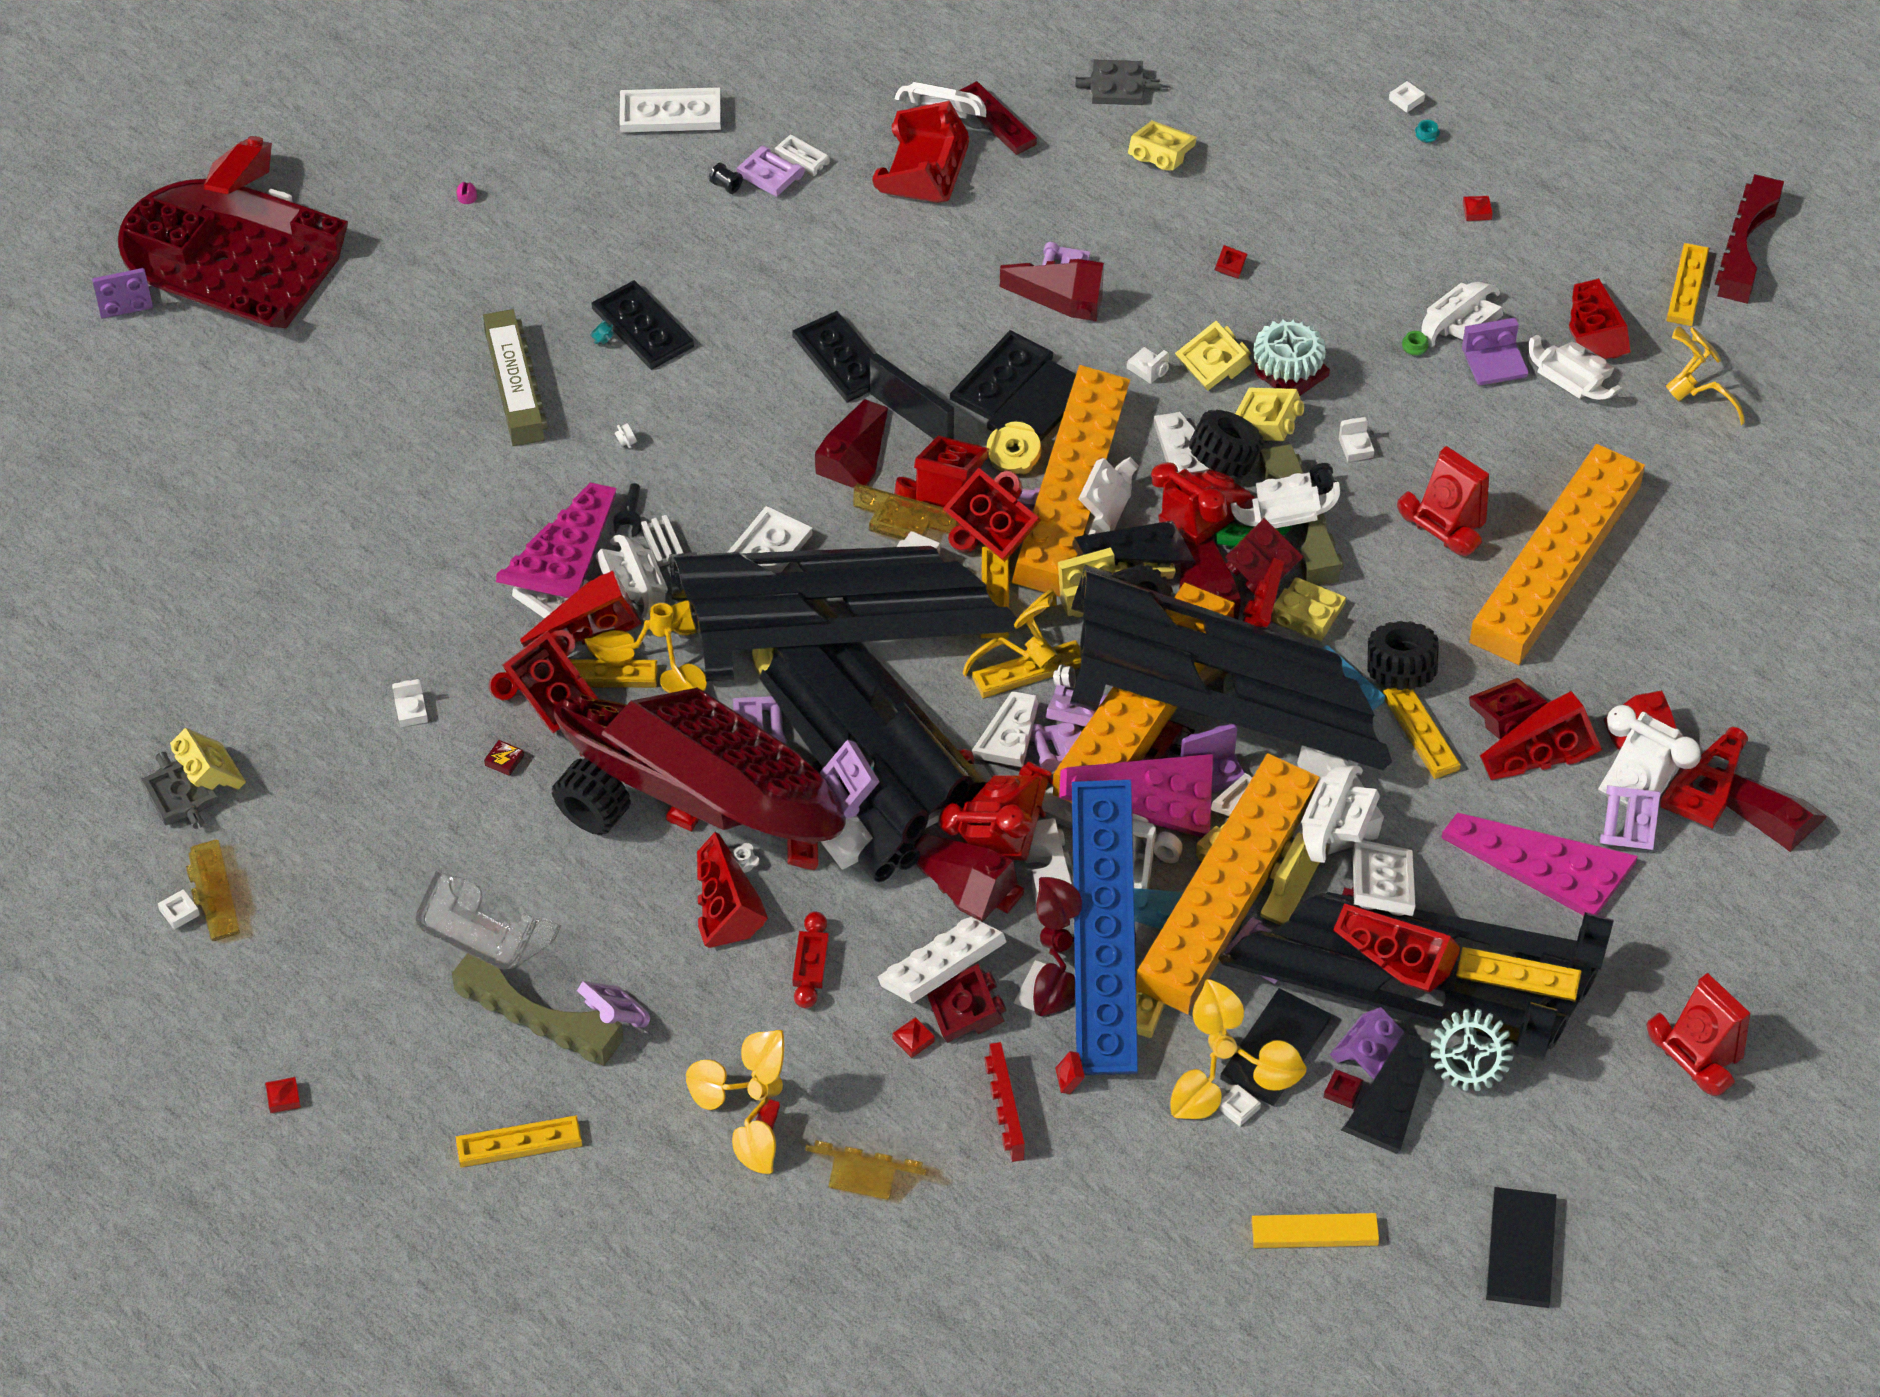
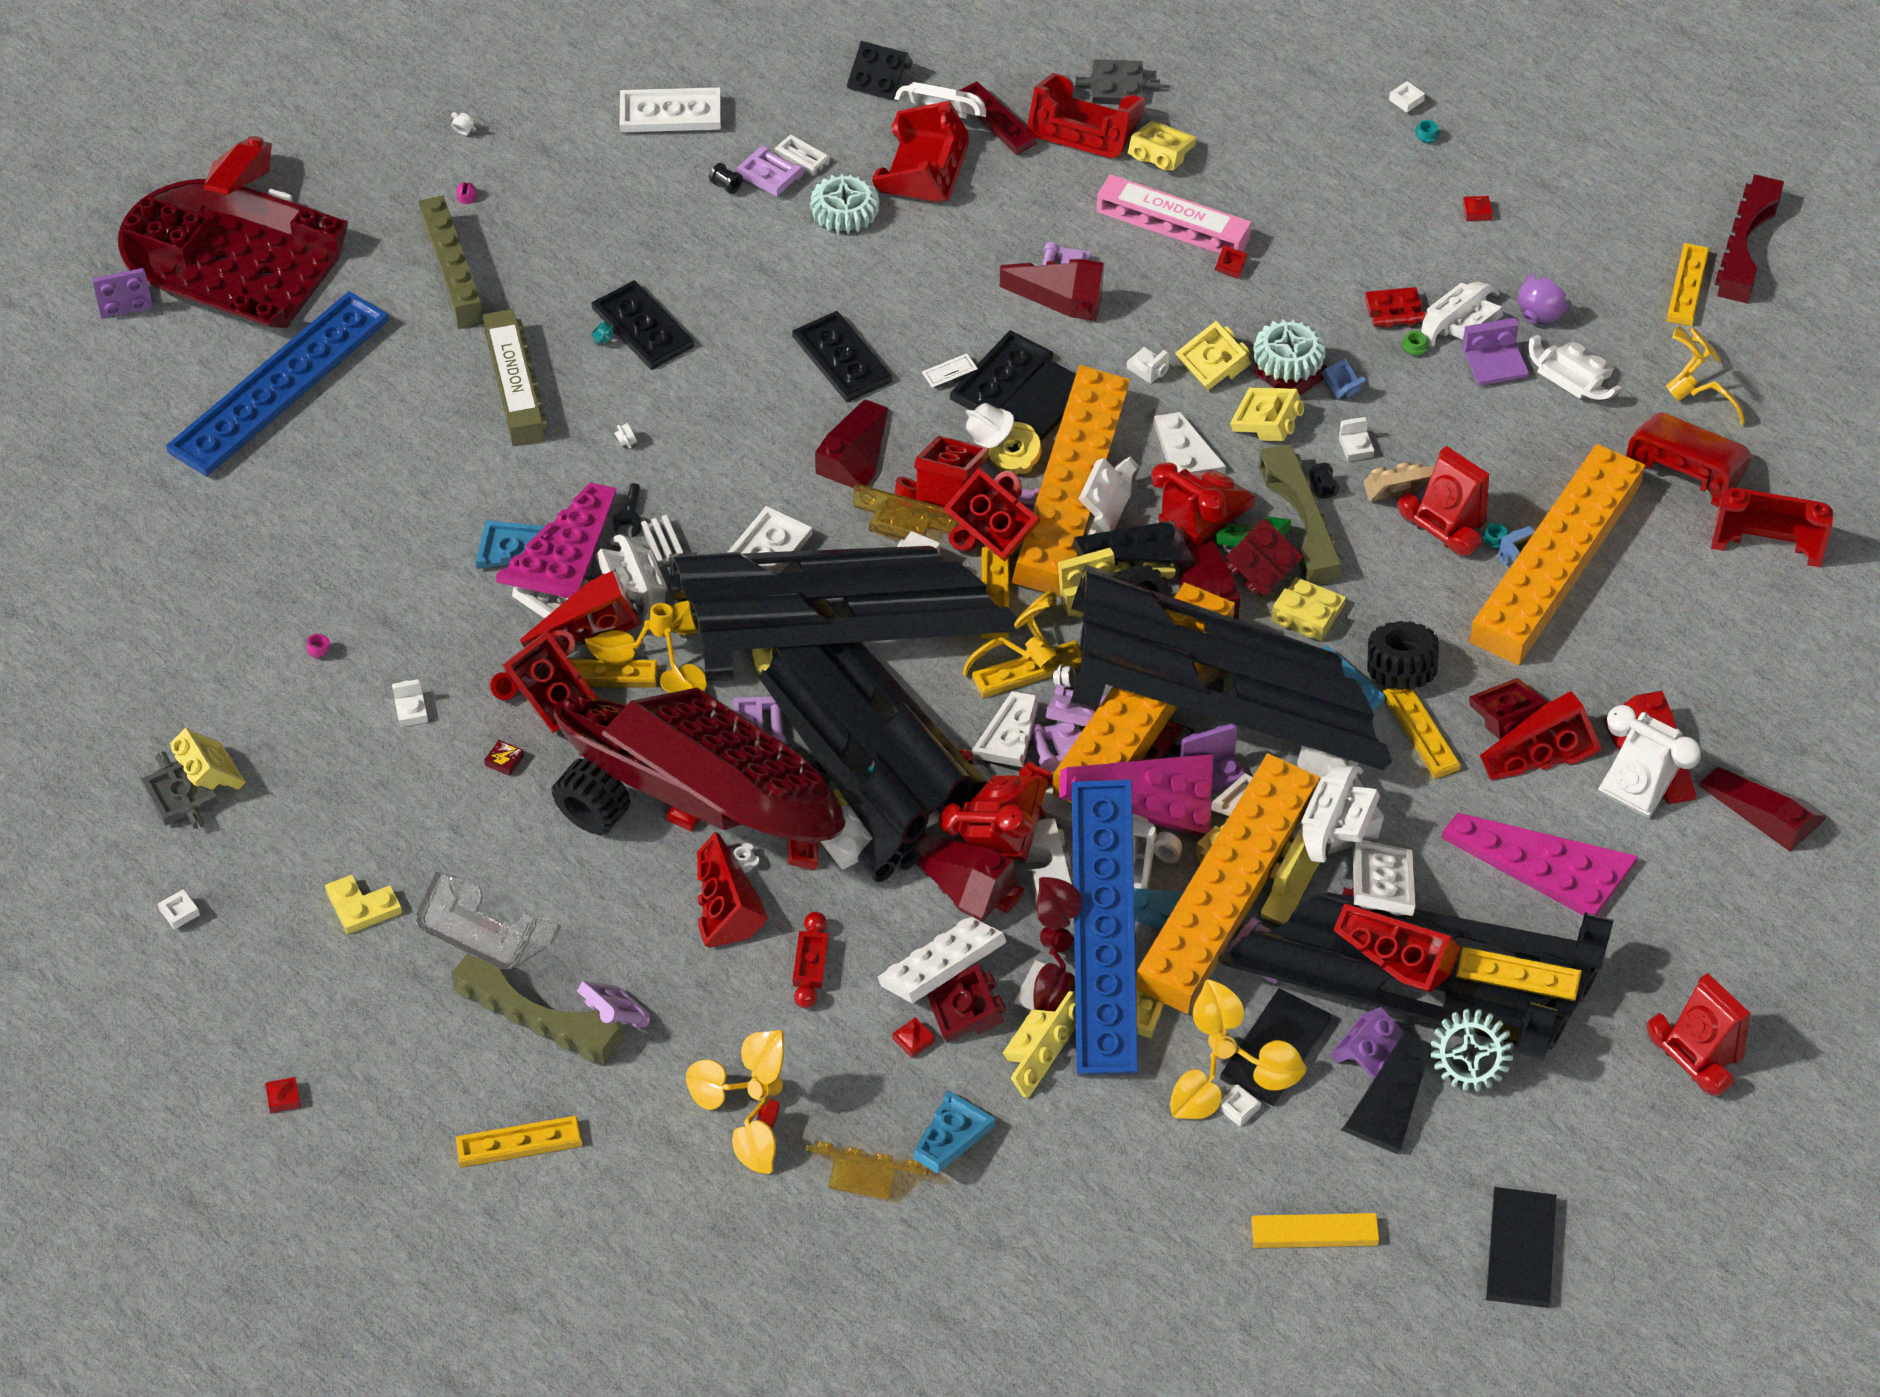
(212, 889): clear yellow bracket -> none
(277, 383): none -> blue plate
(321, 645): none -> dark pink hinge
(360, 910): none -> light yellow plate
(452, 262): none -> olive arch
(462, 123): none -> white plate
(503, 541): none -> dark azure wing
(844, 203): none -> light aqua gear
(855, 773): lavender plate -> none
(878, 70): none -> black bracket
(910, 399): black tile -> none
(949, 370): none -> white sticker
(952, 1132): none -> dark azure wing
(989, 425): none -> white piece
(1007, 1111): red plate -> none
(1040, 1042): none -> light yellow bracket
(1070, 1072): red tile -> none
(1082, 124): none -> red windscreen
(1172, 215): none -> bright pink brick
(1226, 443): black tyre -> none
(1260, 609): red wing -> none
(1287, 502): white plate -> none
(1343, 380): none -> medium blue bracket
(1343, 1088): dark red tile -> none
(1394, 307): none -> red plate
(1397, 481): none -> tan plate
(1493, 535): none -> teal plate
(1513, 544): none -> medium blue bracket
(1541, 301): none -> medium lavender cylinder
(1597, 321): red wedge -> none
(1639, 821): lavender plate -> none
(1692, 451): none -> red windscreen
(1696, 804): red plate -> none
(1774, 517): none -> red windscreen

